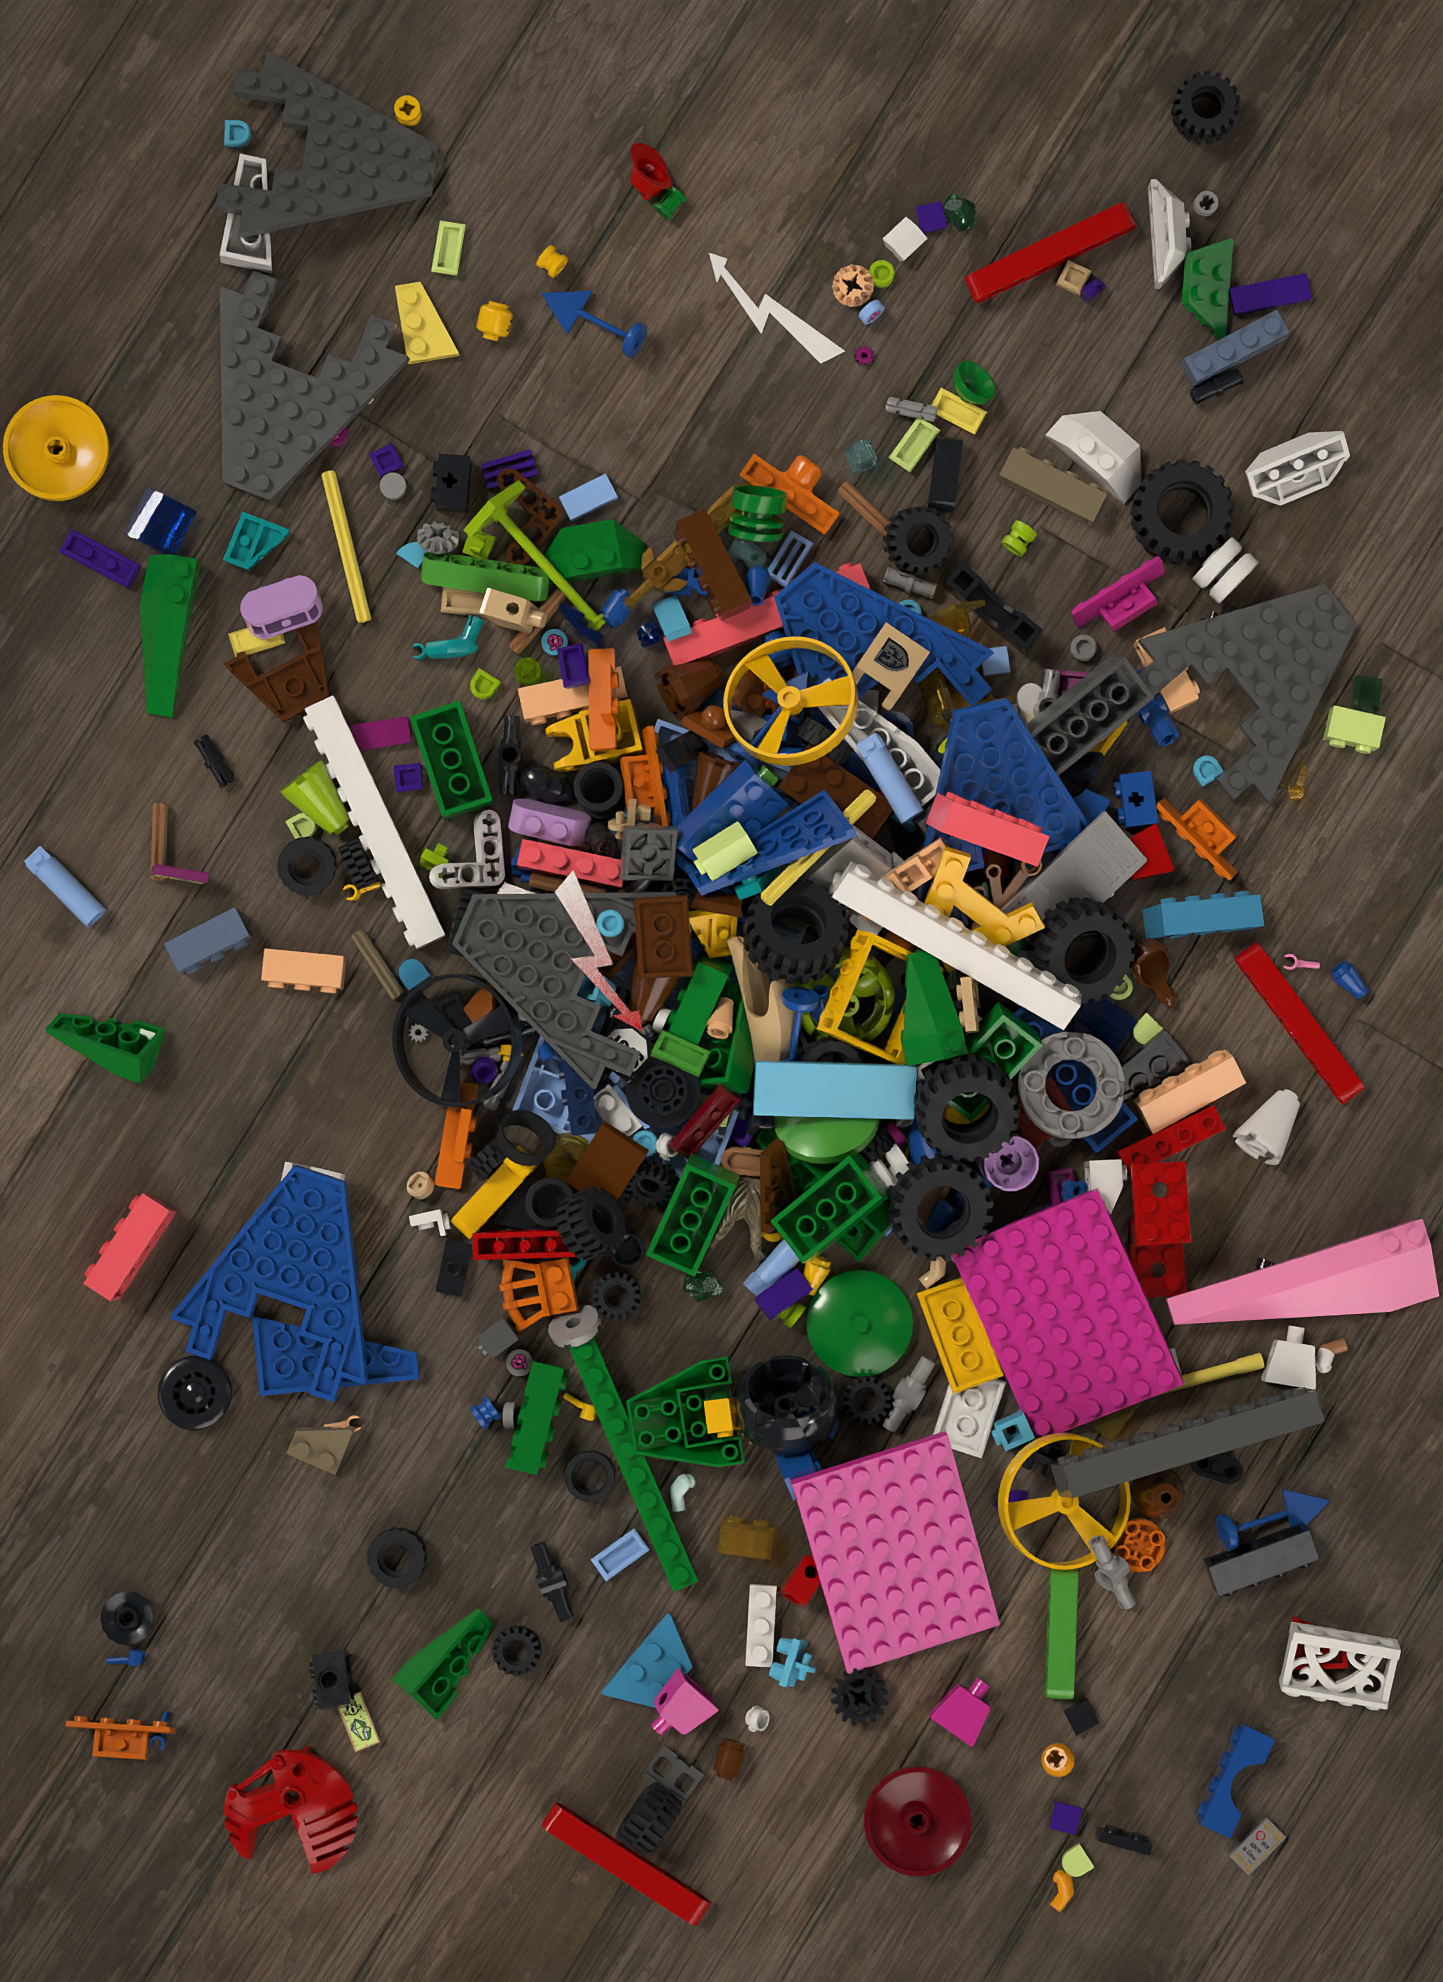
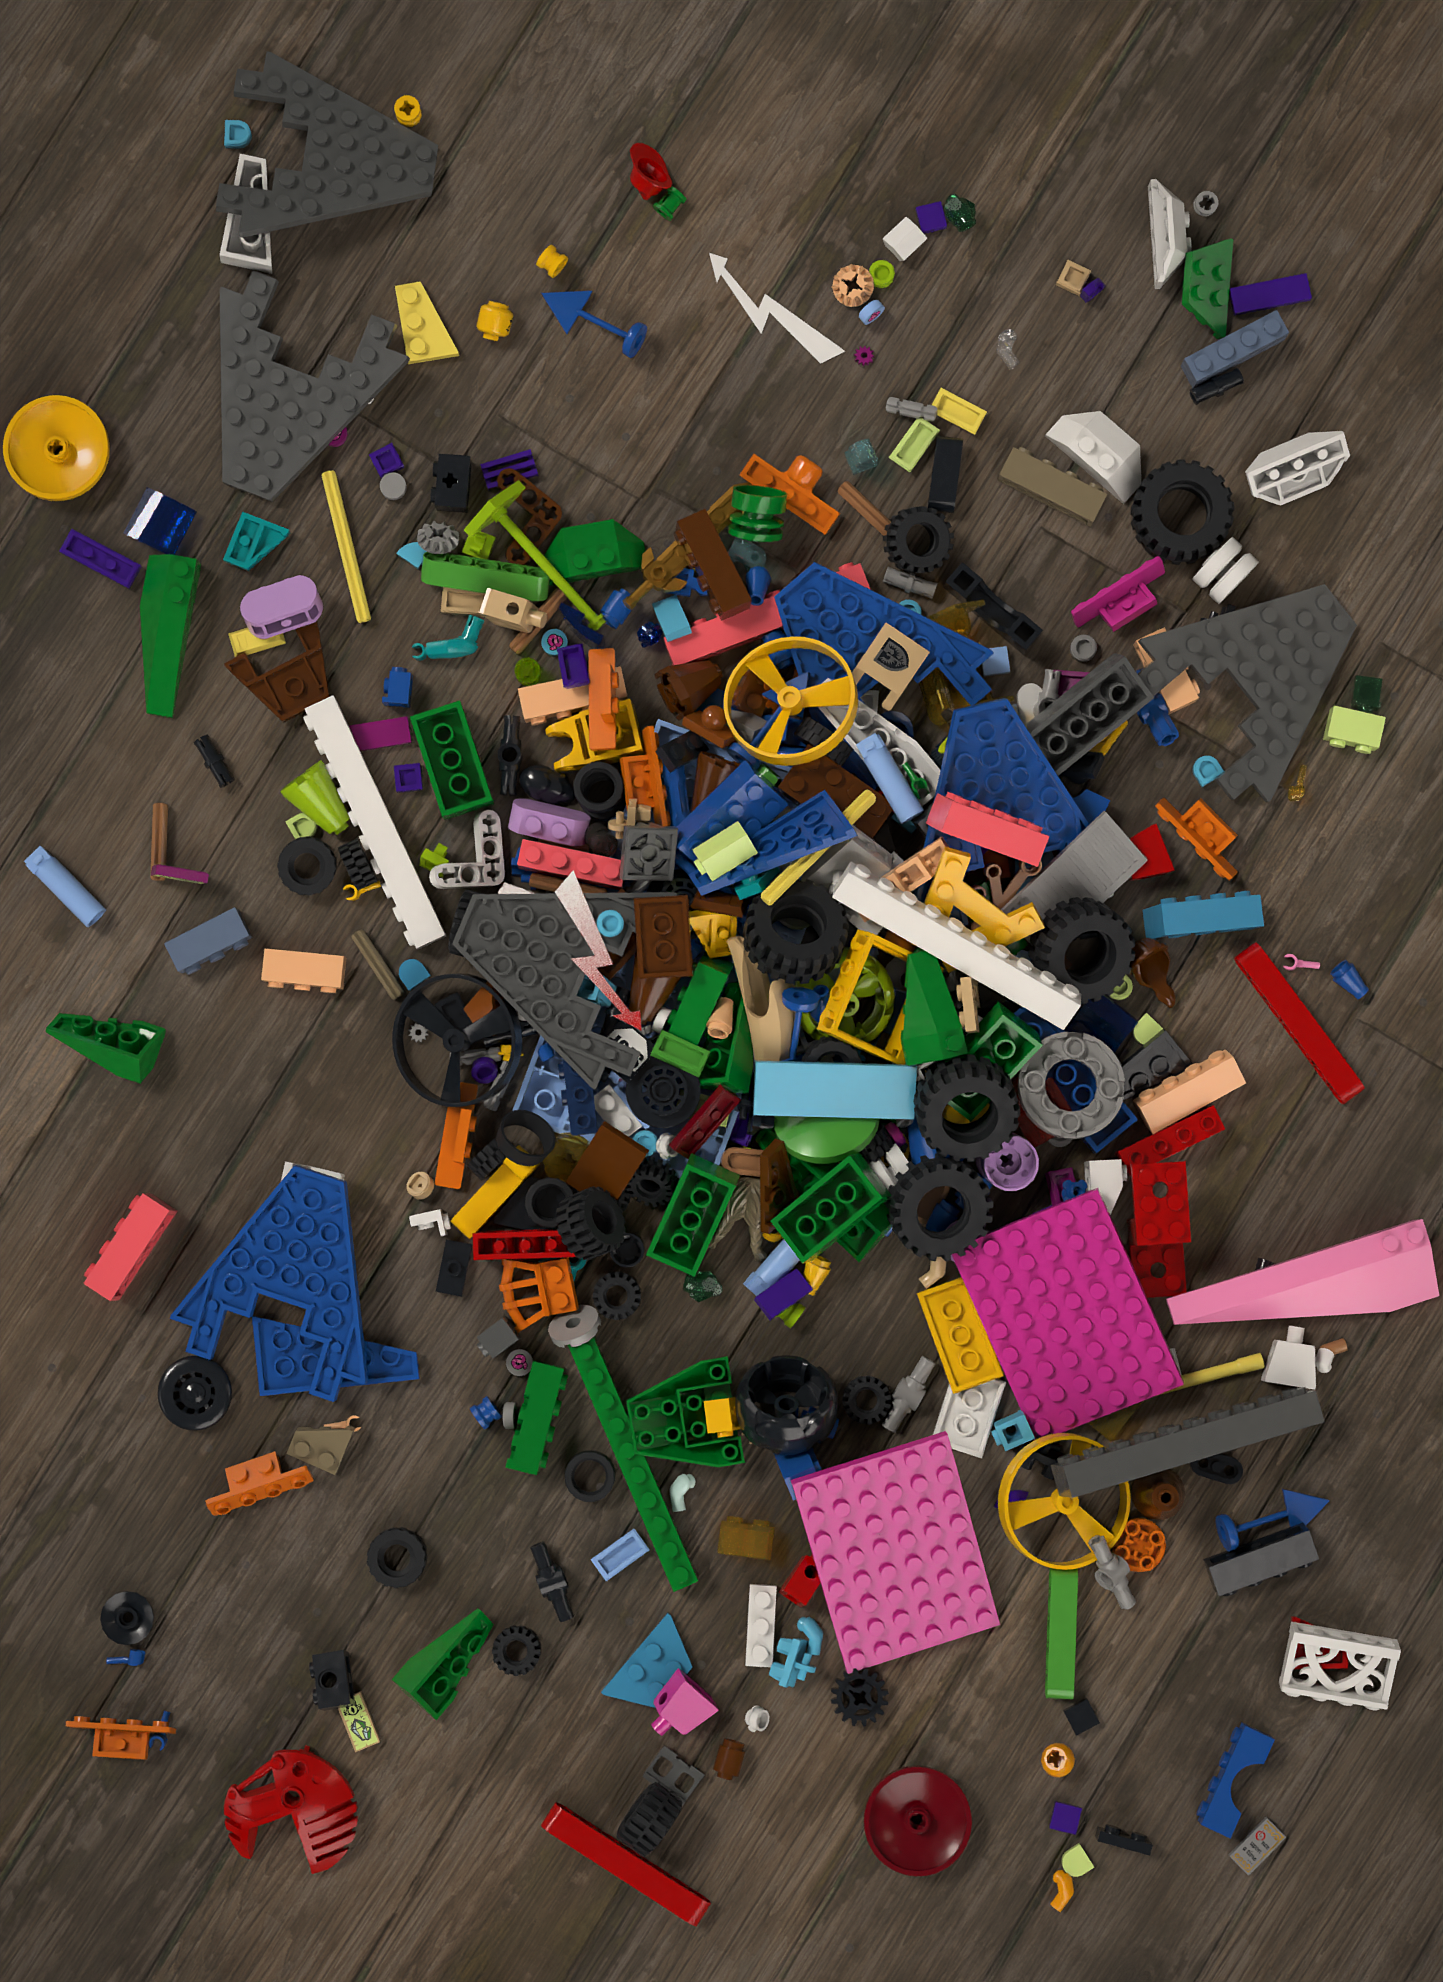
(255, 1481): none -> orange bracket
(398, 688): none -> blue brick
(448, 248): yellowish green tile -> none
(484, 685): lime tile -> none
(588, 497): light blue tile -> none
(588, 1411): yellow hand -> none
(800, 540): light blue tile -> none
(813, 1632): none -> medium azure arm
(859, 1323): green dish -> none
(917, 783): none -> green hand
(963, 1711): dark pink torso -> none
(973, 383): green piece -> none
(1004, 348): none -> clear arm
(1019, 538): lime wheel -> none
(1050, 252): red beam -> none
(1142, 787): blue brick -> none
(1215, 89): black tyre -> none
(1269, 1127): white cone -> none

